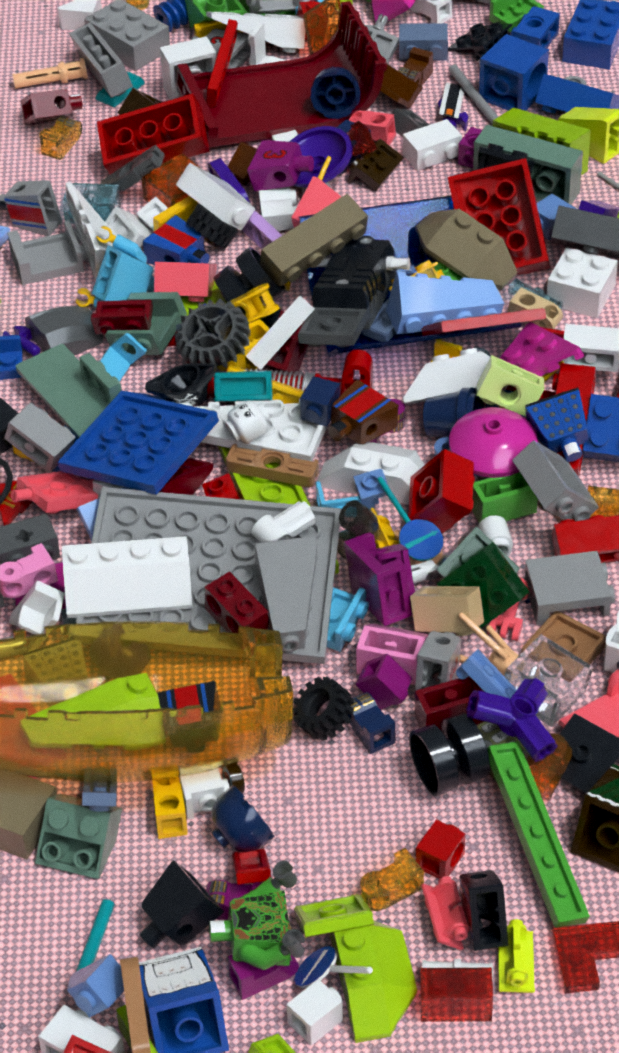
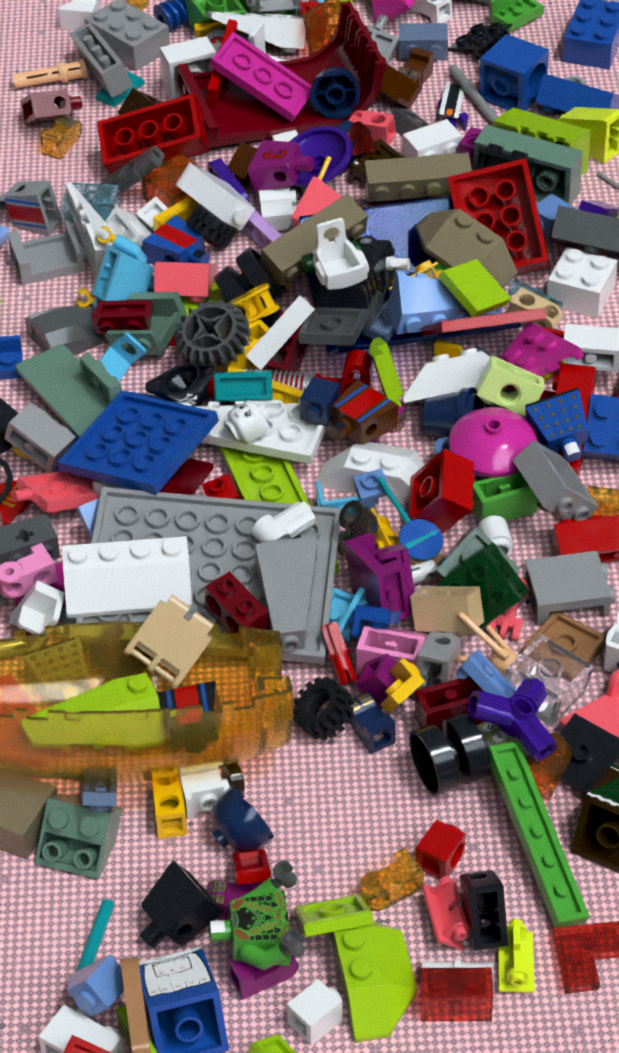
(25, 335): dark purple bar -> none
(171, 639): none -> tan plate
(253, 464): medium nougat piece -> none
(261, 76): none -> dark pink plate
(320, 964): blue piece -> none
(336, 262): none -> white piece
(338, 653): none -> red axle
(377, 616): none -> blue bracket
(386, 370): none -> lime slope
(407, 682): none -> yellow bracket
(412, 176): none -> dark tan slope
(474, 288): none -> lime tile
(538, 27): blue brick -> none

